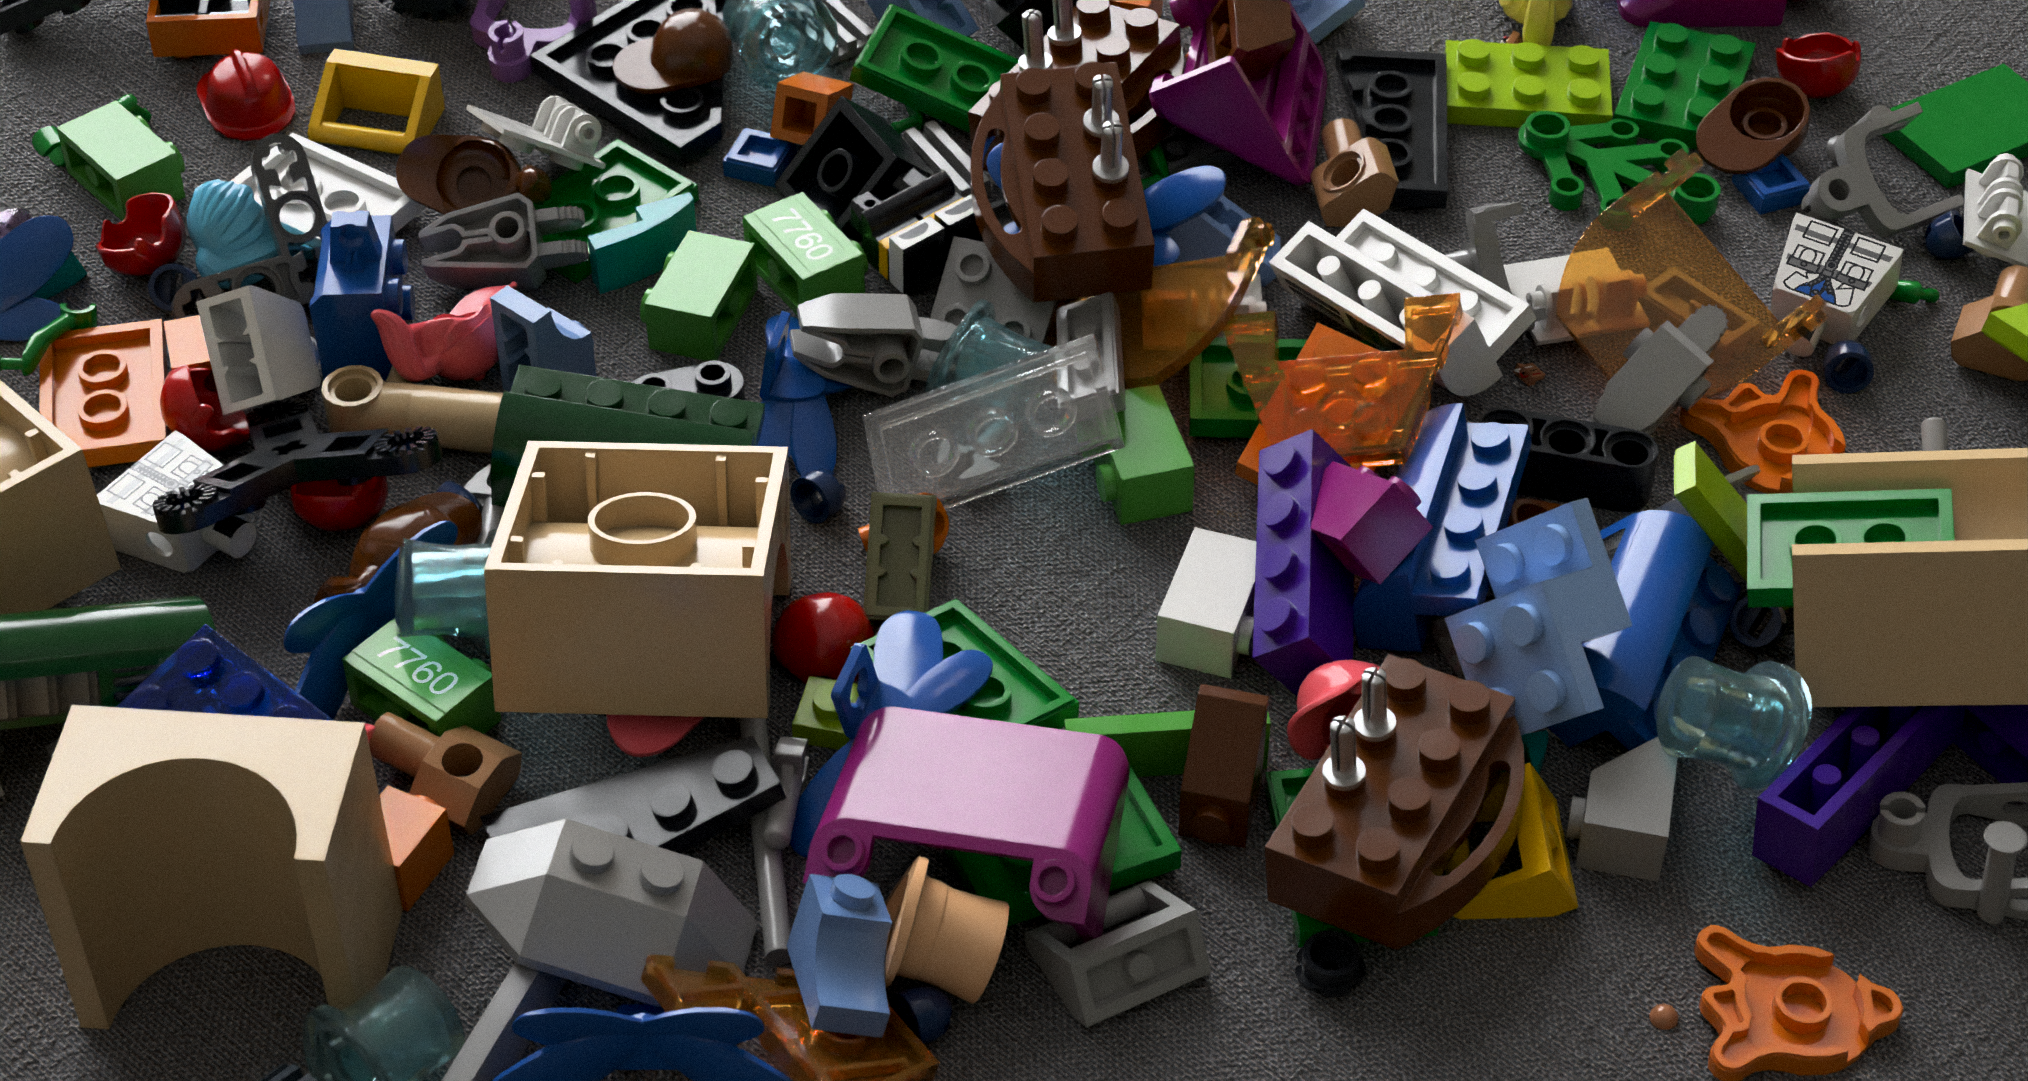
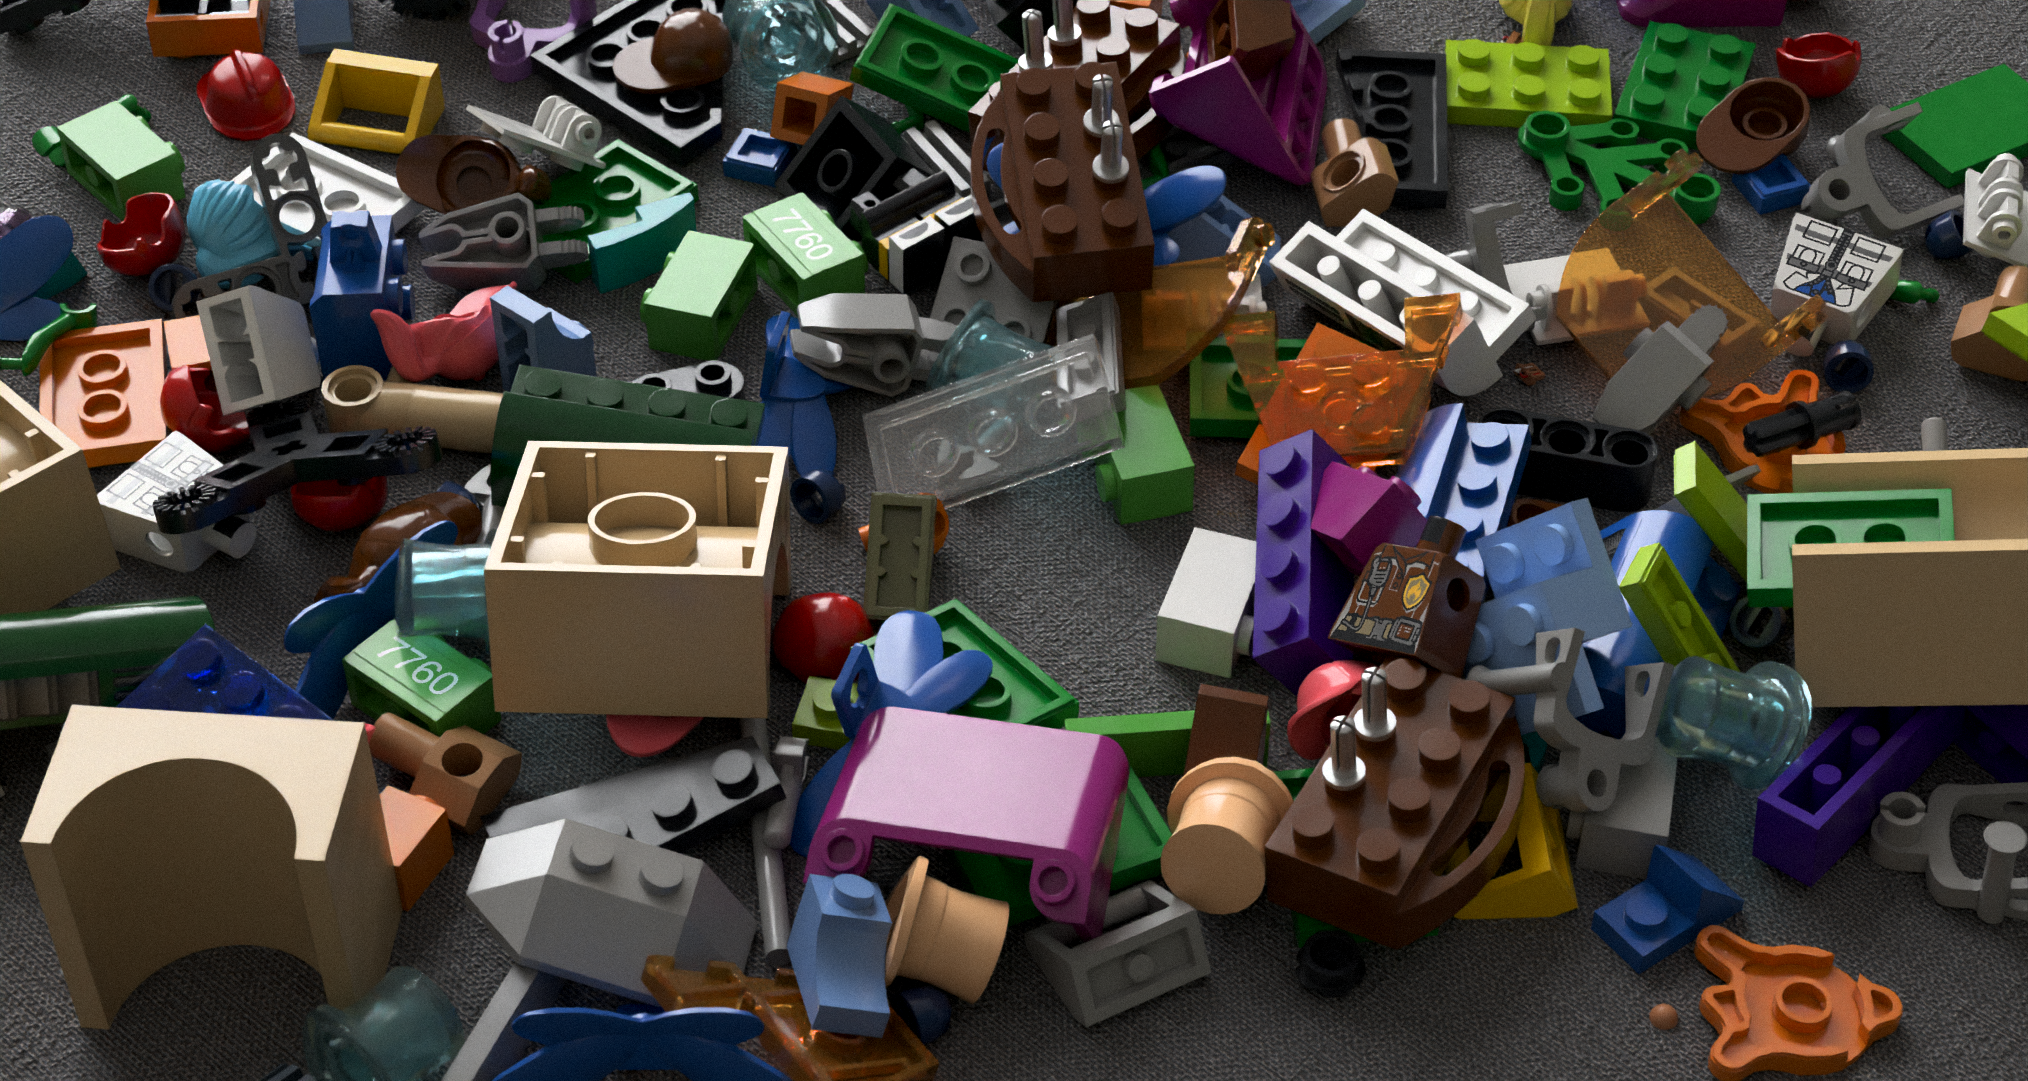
(1219, 833): none -> light nougat piece
(1414, 603): none -> reddish brown torso
(1588, 761): none -> light grey piece
(1664, 909): none -> blue slope
(1670, 610): none -> lime tile
(1801, 424): none -> black axle

